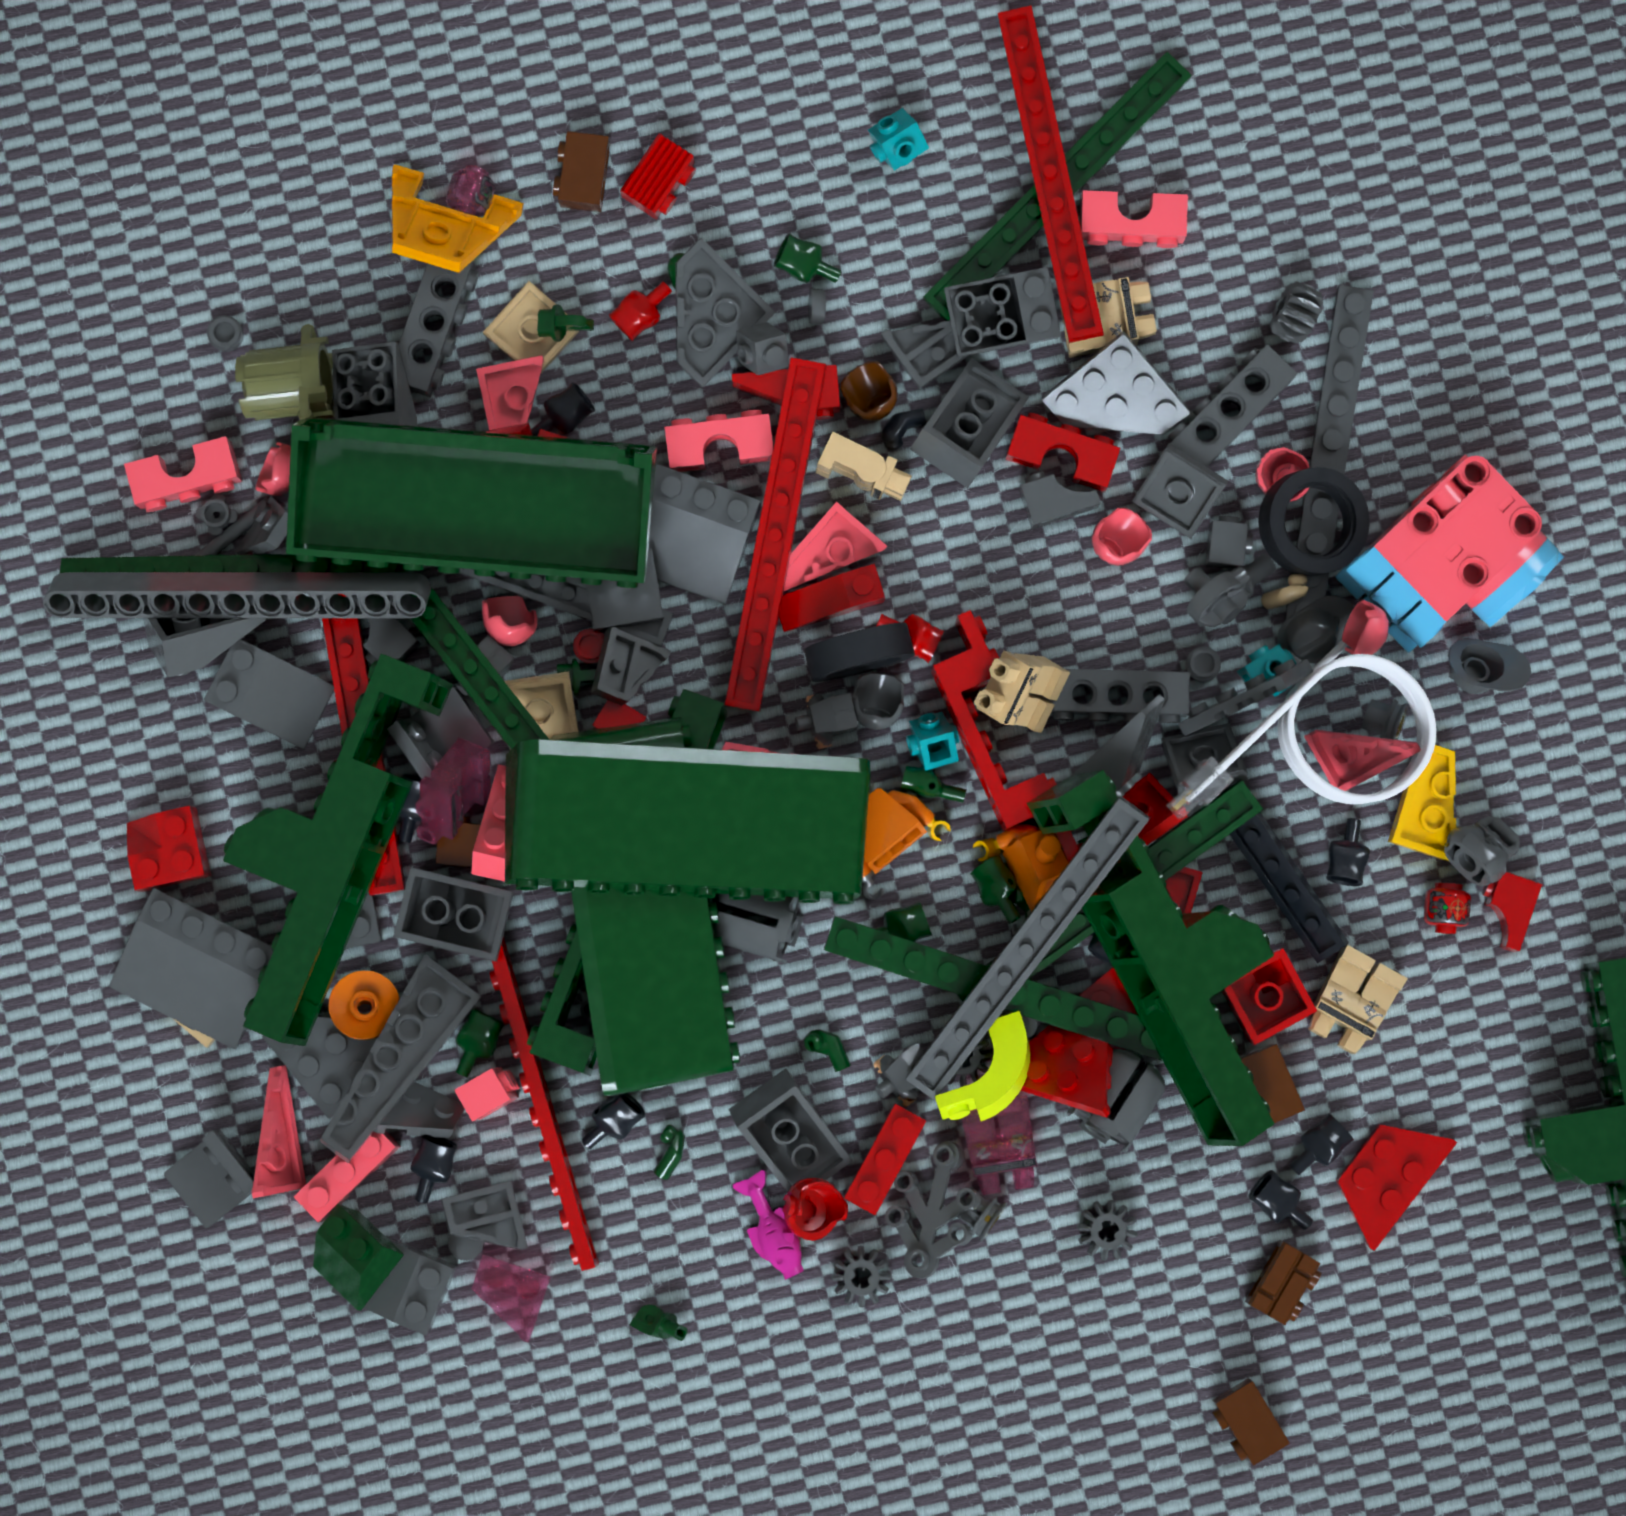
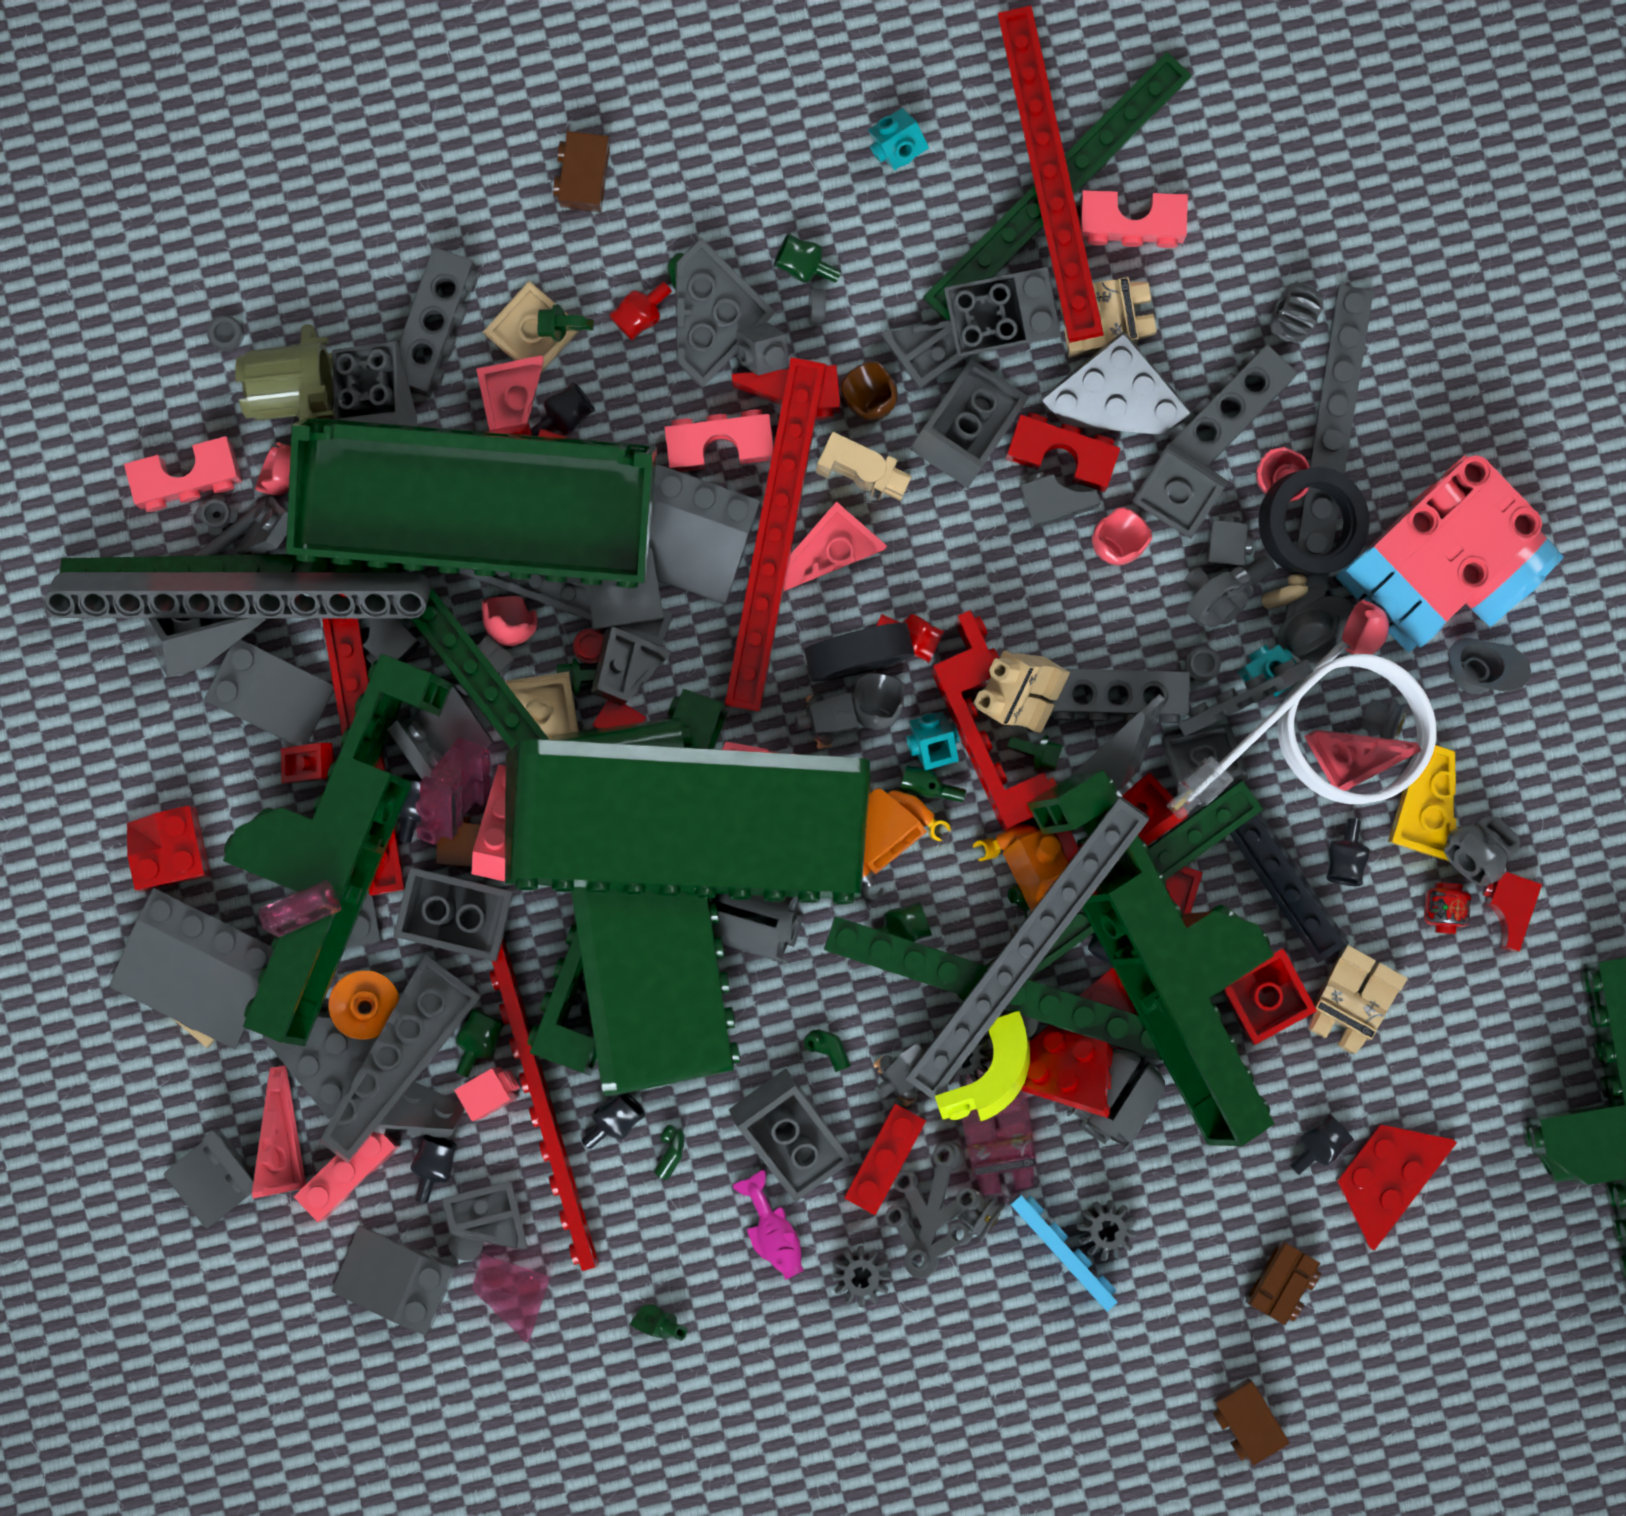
(299, 909): none -> clear pink brick
(306, 762): none -> red plate
(353, 1255): dark green slope -> none
(441, 233): light orange wing -> none
(470, 190): clear pink head -> none
(658, 177): red brick -> none
(813, 1208): red cap -> none
(831, 598): red slope -> none
(898, 425): black arm -> none
(996, 886): dark green piece -> none
(1045, 753): none -> dark green piece
(1076, 1262): none -> medium azure plate
(1274, 1082): reddish brown brick -> none
(1279, 1200): black piece -> none

